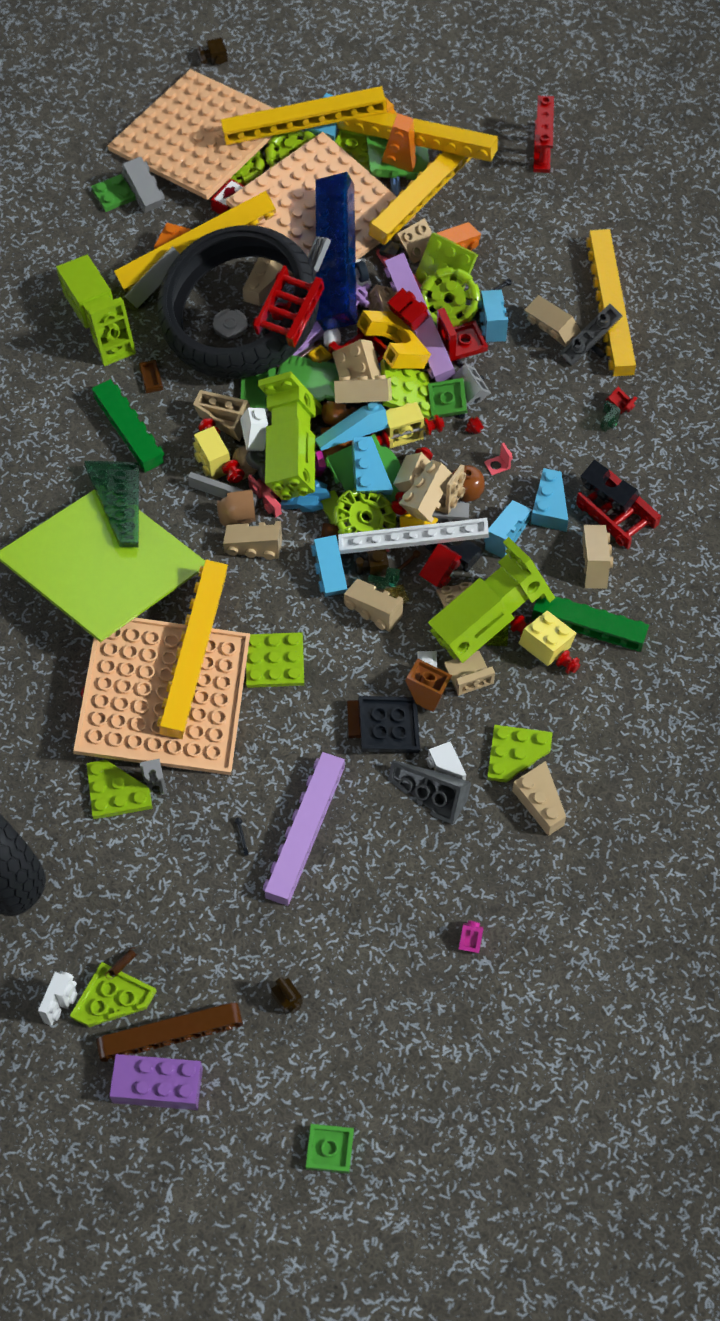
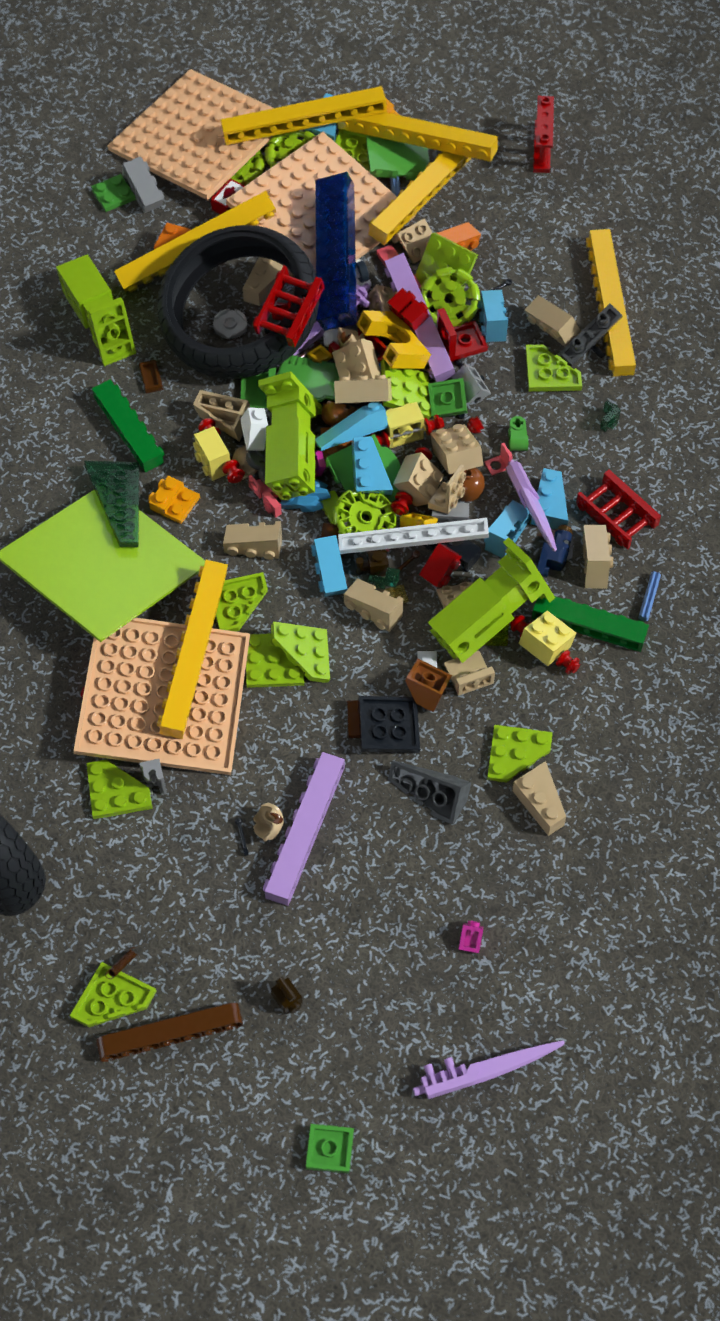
(59, 994): white plate -> none
(152, 278): light grey tile -> none
(156, 1082): medium lavender brick -> none
(173, 499): none -> light orange plate
(213, 487): light grey tile -> none
(215, 51): dark brown brick -> none
(236, 508): medium nougat brick -> none
(239, 600): none -> lime plate
(268, 821): none -> tan hair
(304, 648): none -> lime plate
(318, 251): light grey tile -> none
(347, 336): none -> tan hair
(390, 249): black tile -> none
(401, 145): orange wedge -> none
(427, 491): tan wedge -> none
(445, 760): white slope -> none
(456, 447): none -> tan brick
(478, 1072): none -> lavender piece
(518, 434): none -> bright green piece
(530, 500): none -> lavender piece
(550, 371): none -> lime plate
(556, 560): none -> dark blue plate
(620, 497): black arch -> none
(621, 400): red bracket -> none
(649, 596): none -> medium blue axle

